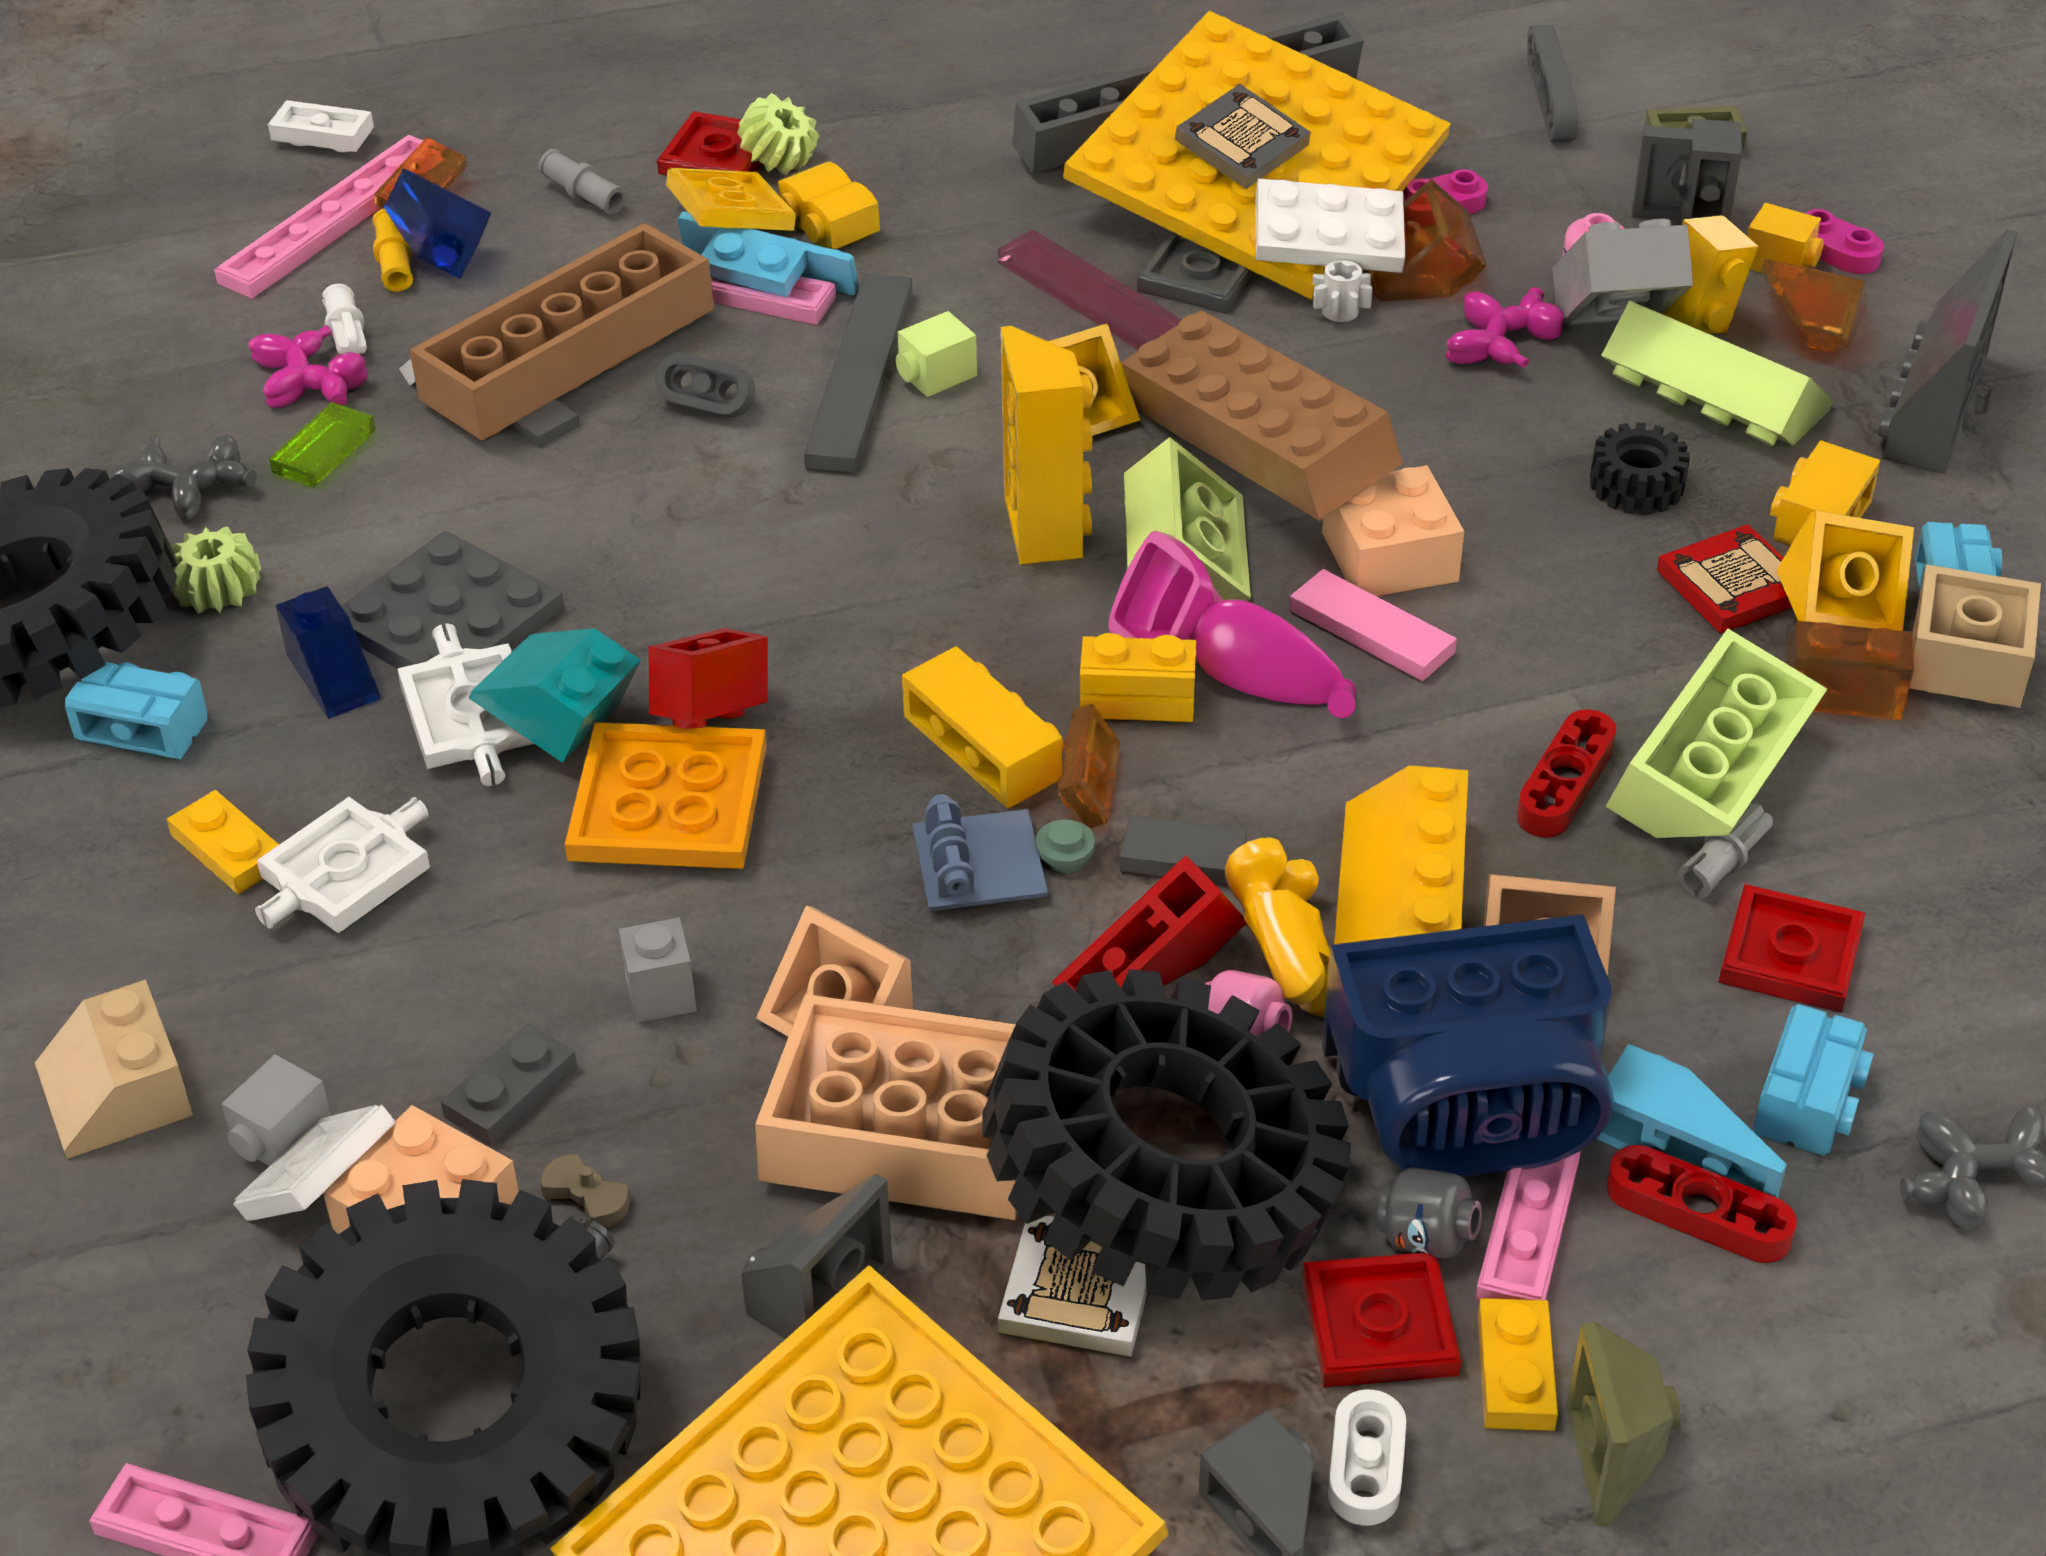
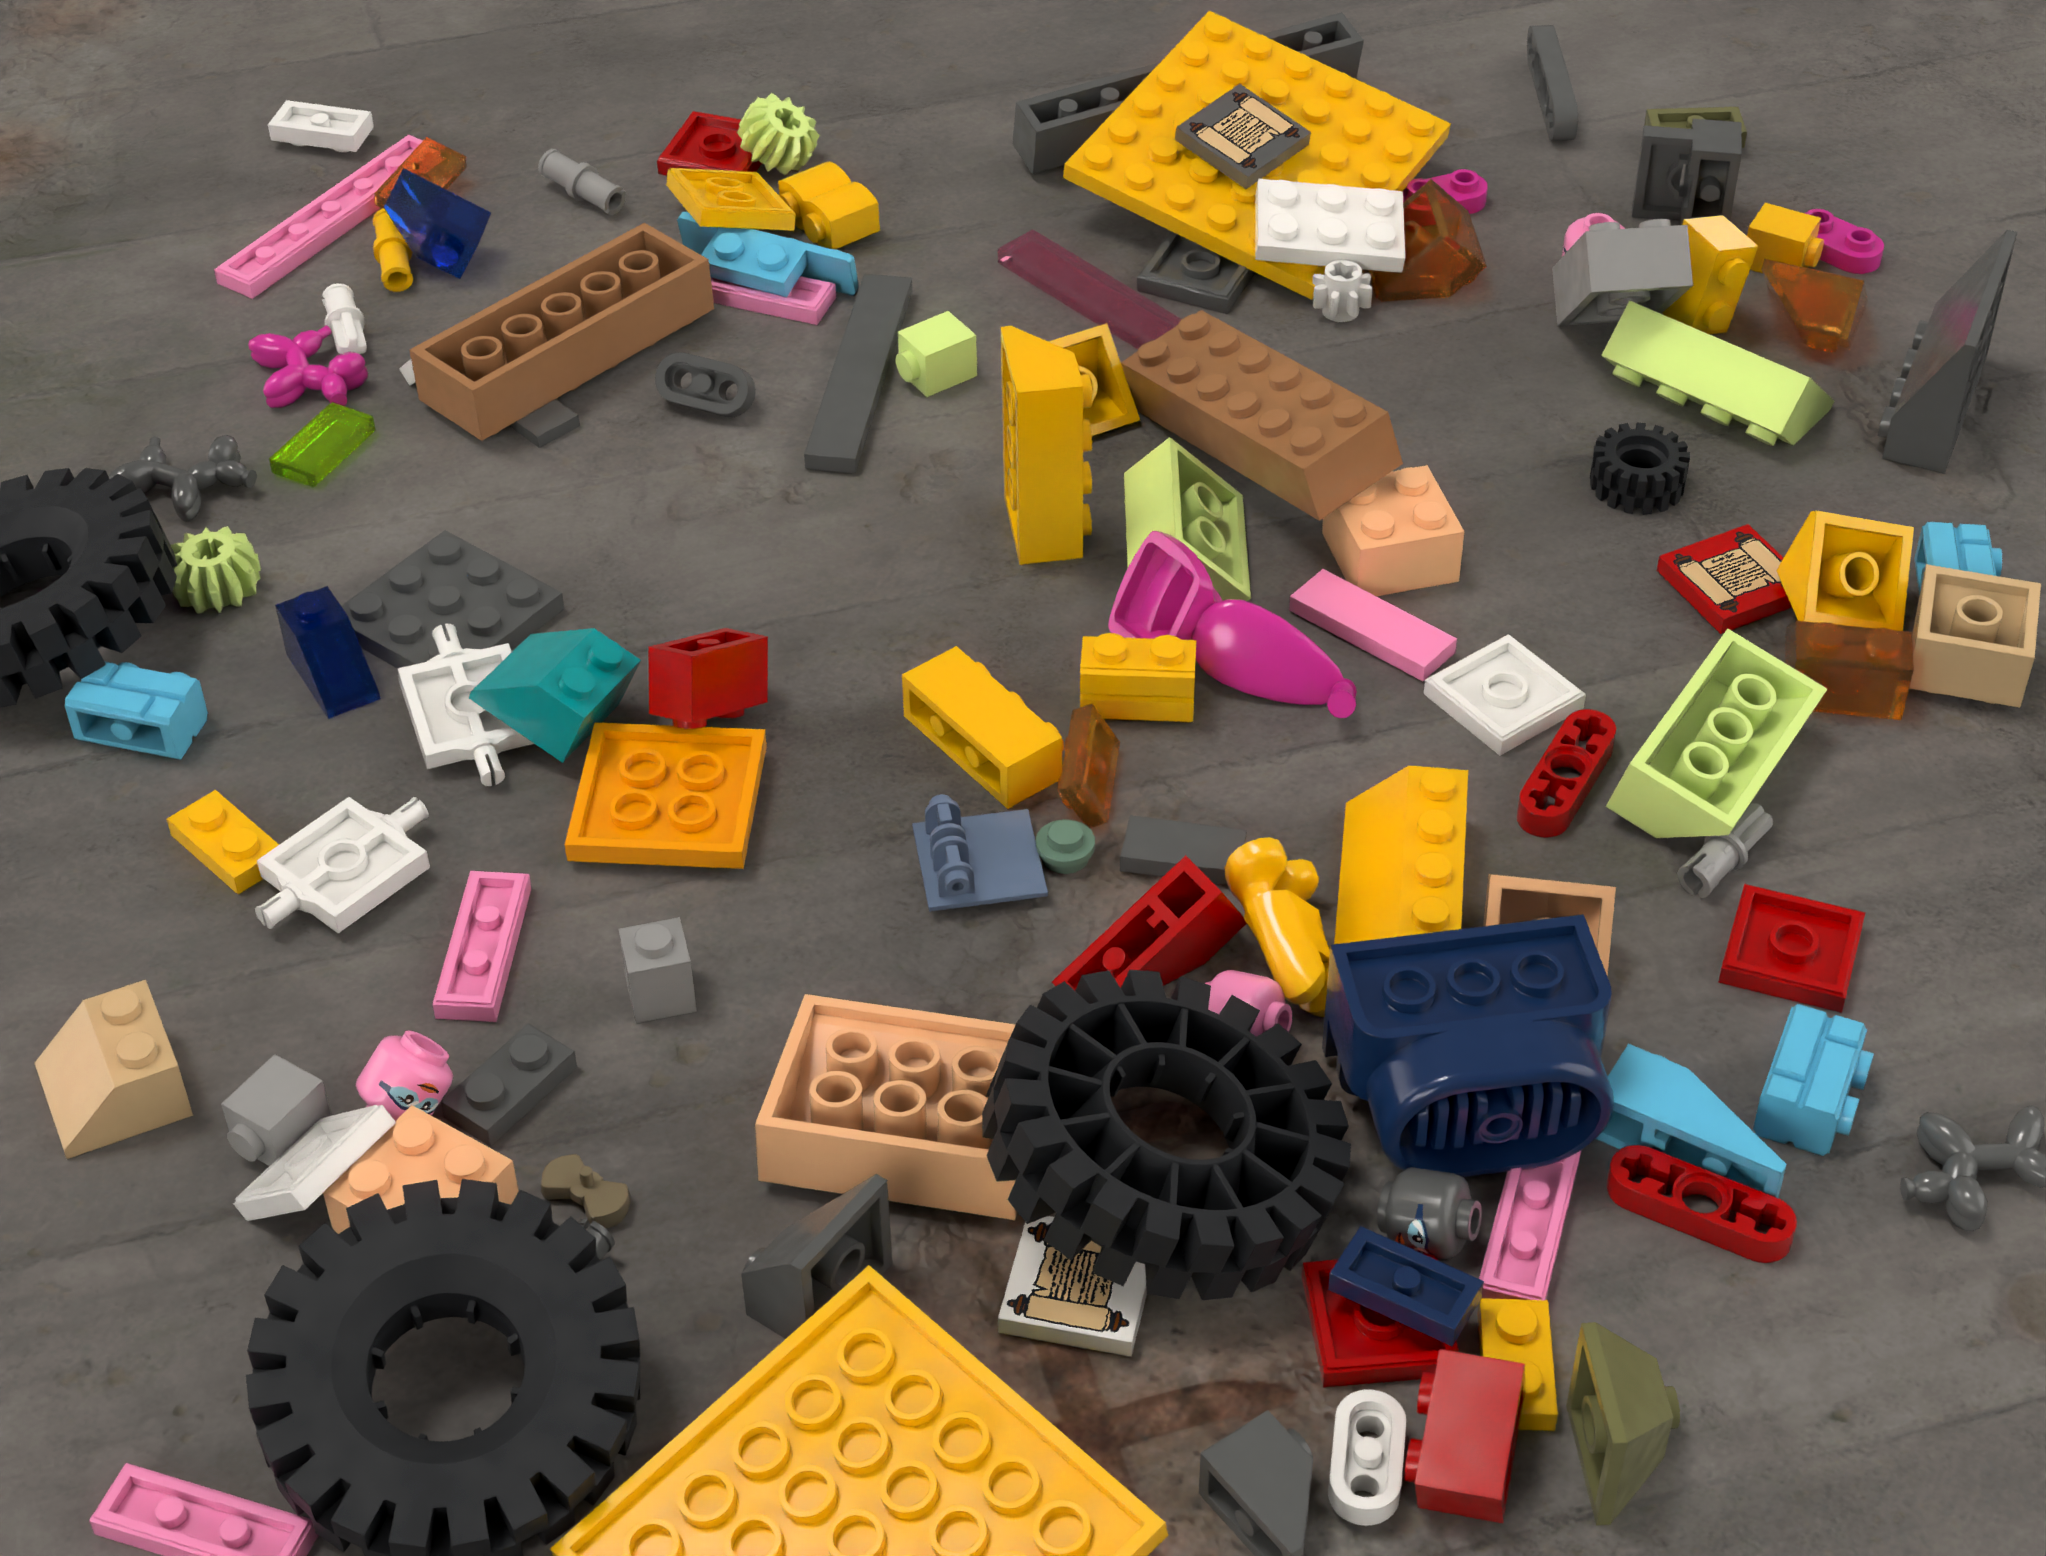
(405, 1073): none -> bright pink head
(482, 946): none -> bright pink tile
(834, 963): light nougat slope -> none
(1406, 1285): none -> dark blue plate
(1468, 1435): none -> brick
(1486, 313): dark pink piece -> none
(1504, 694): none -> white tile
(1827, 481): yellow brick -> none

